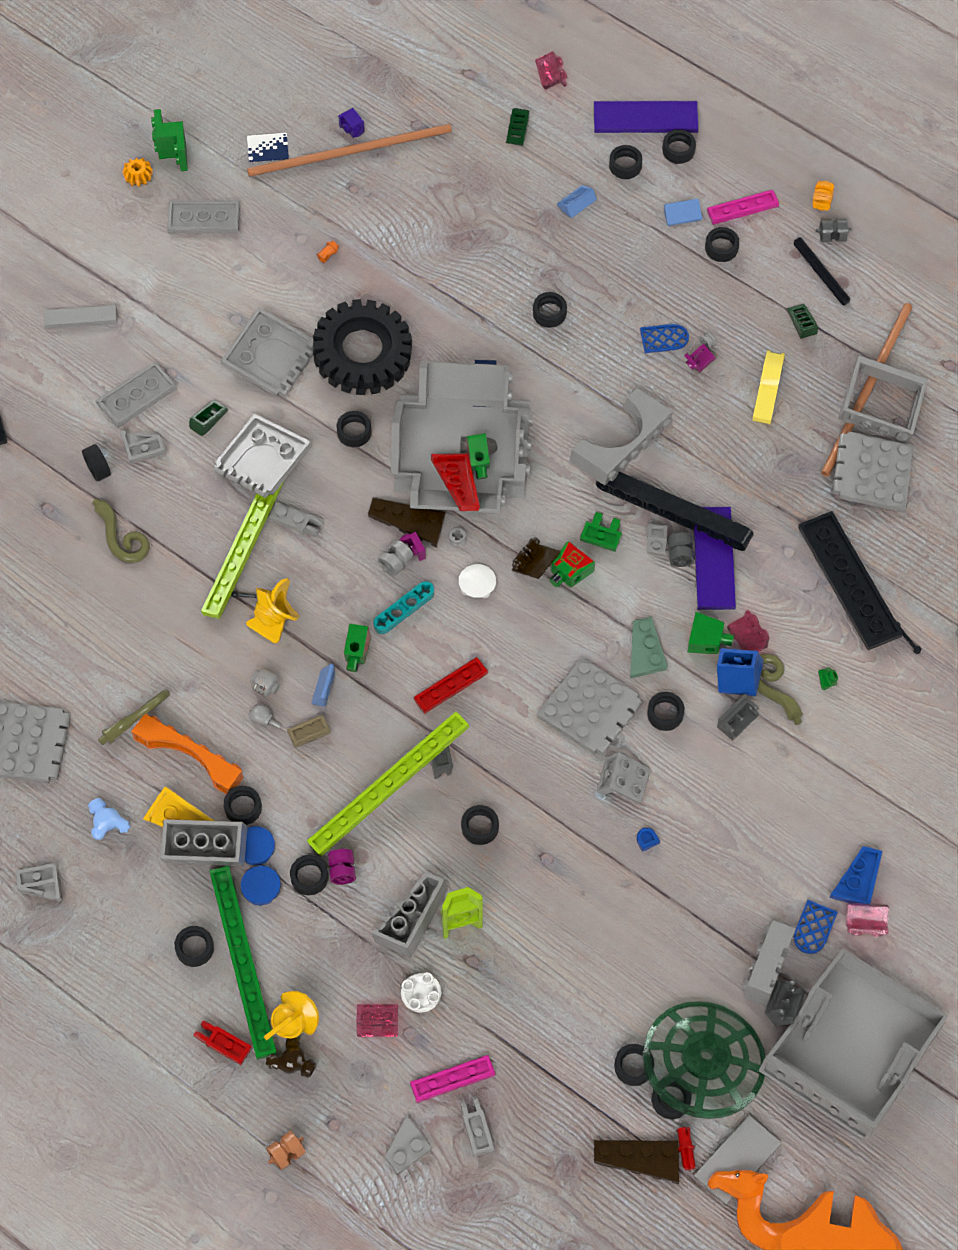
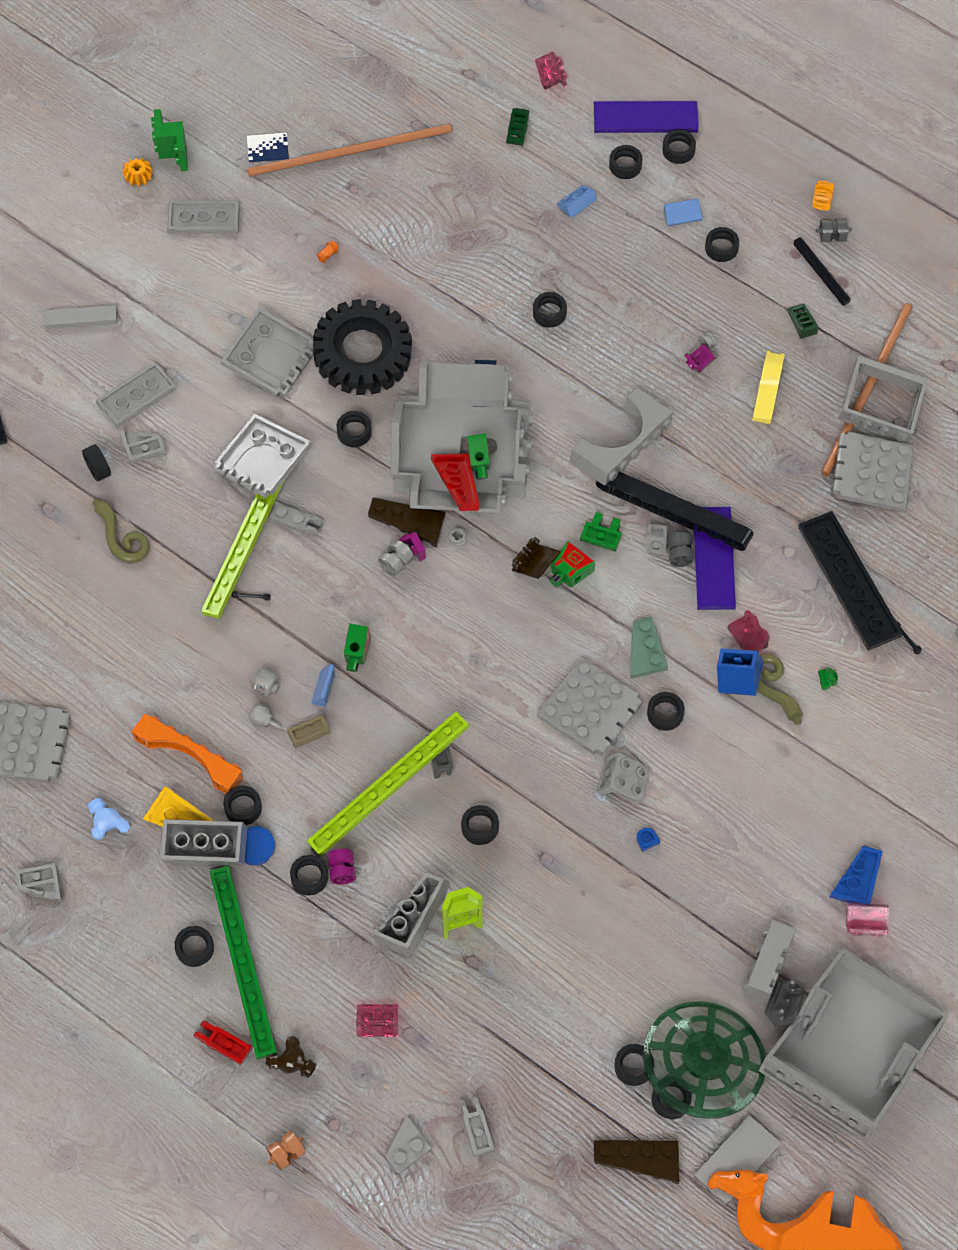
(125, 723): olive plant -> none
(201, 426): dark green slope -> none
(260, 885): blue tile -> none
(272, 611): yellow helmet -> none
(294, 1016): yellow helmet -> none
(351, 123): dark purple brick -> none
(403, 607): teal beam -> none
(421, 992): white dish -> none
(450, 685): red tile -> none
(452, 1078): dark pink tile -> none
(477, 581): white dish -> none
(664, 327): blue window -> none
(686, 1148): red axle -> none
(707, 635): green torso -> none
(738, 717): dark grey hinge -> none
(742, 207): dark pink tile -> none
(820, 907): blue window -> none

